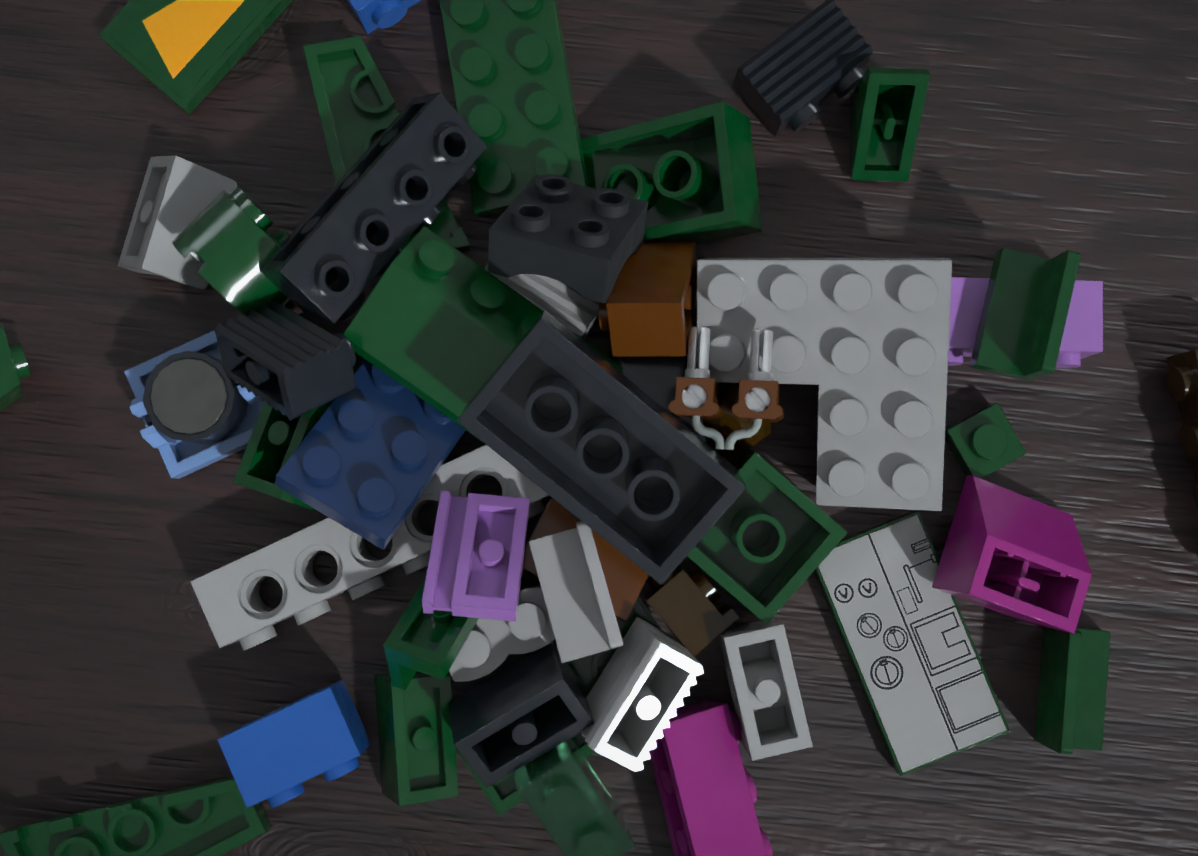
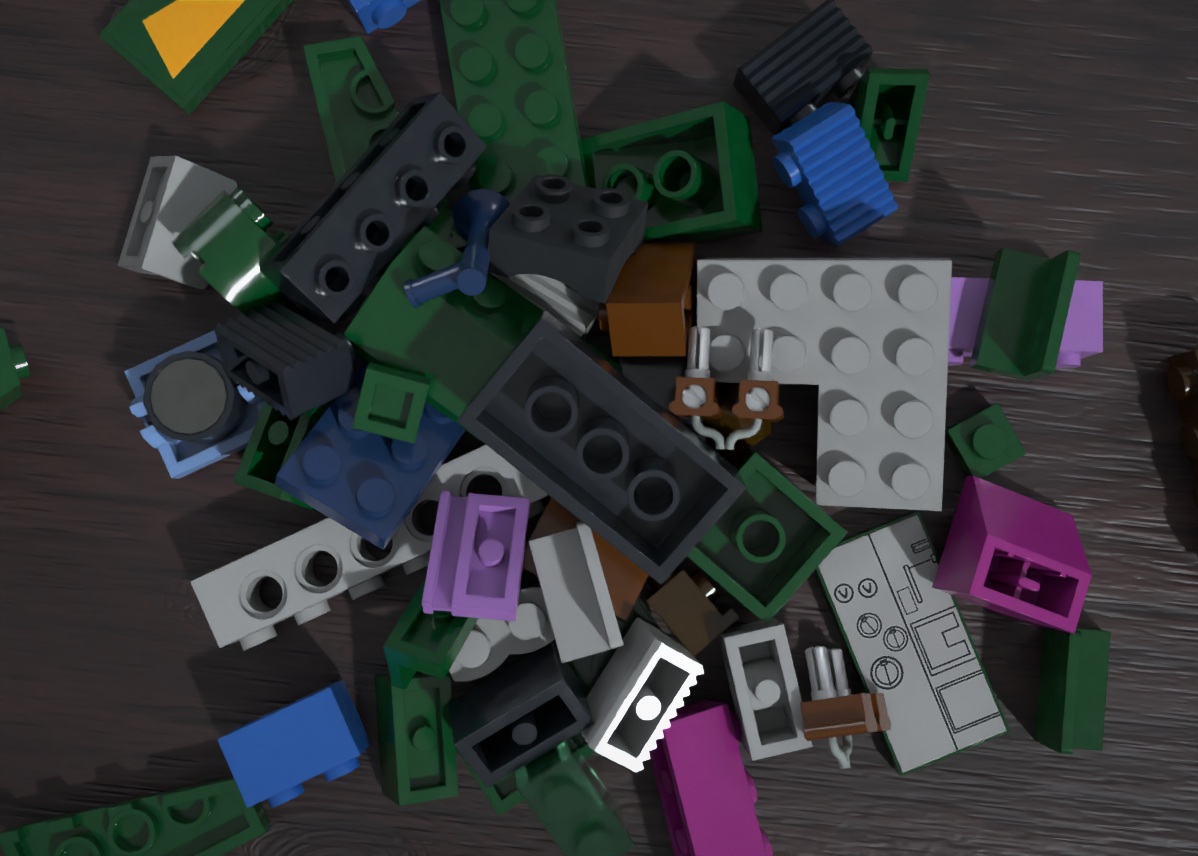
(391, 403): none -> dark green plate
(473, 219): none -> dark blue piece
(833, 173): none -> blue brick
(834, 709): none -> piece

